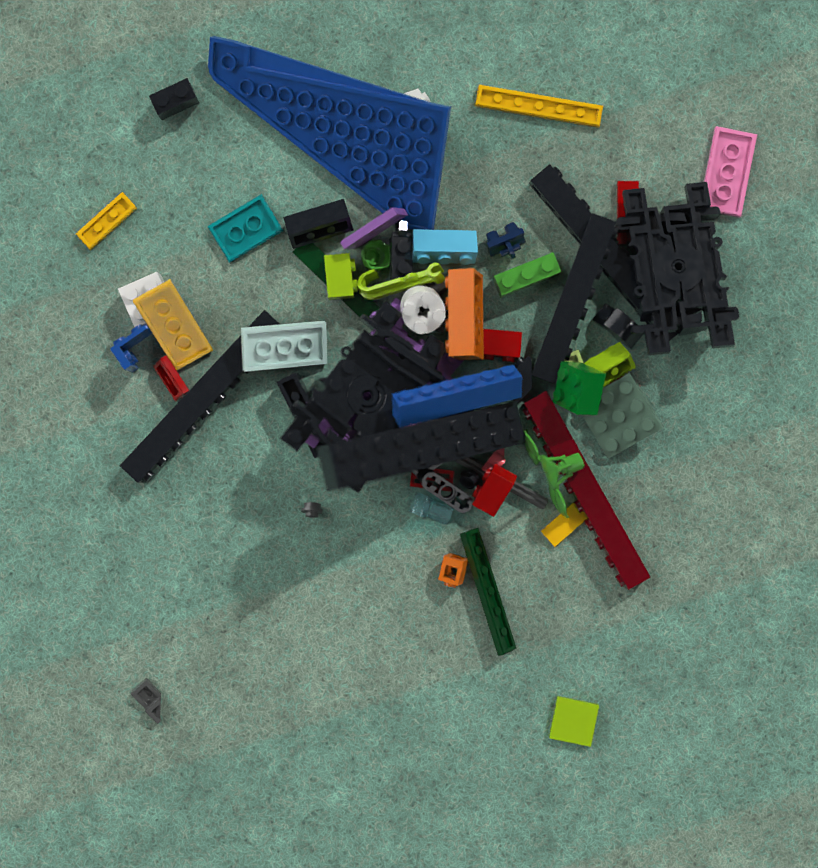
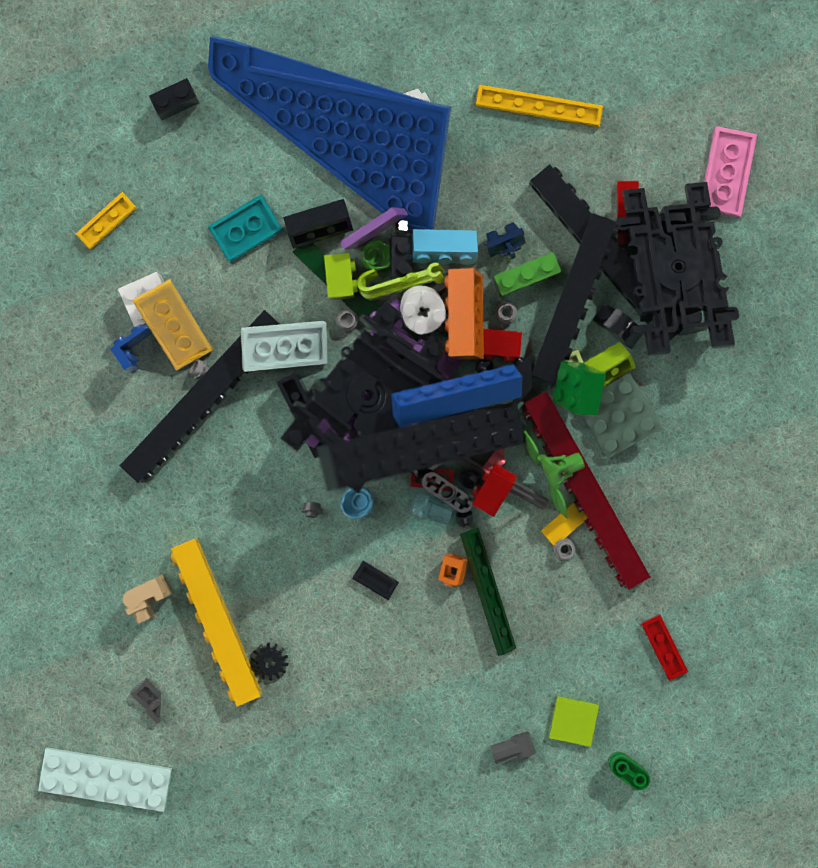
(105, 779): none -> light aqua plate
(141, 597): none -> tan hips
(171, 378): red tile -> none
(198, 368): none -> light grey plate
(216, 621): none -> yellow brick
(261, 665): none -> black gear
(347, 320): none -> light grey plate
(357, 504): none -> medium azure hair
(375, 580): none -> black tile
(464, 518): none -> black hinge
(484, 365): none -> black plate
(506, 305): none -> light grey plate
(519, 747): none -> dark grey piece
(568, 553): none -> light grey plate
(629, 771): none -> green brick
(664, 647): none -> red tile

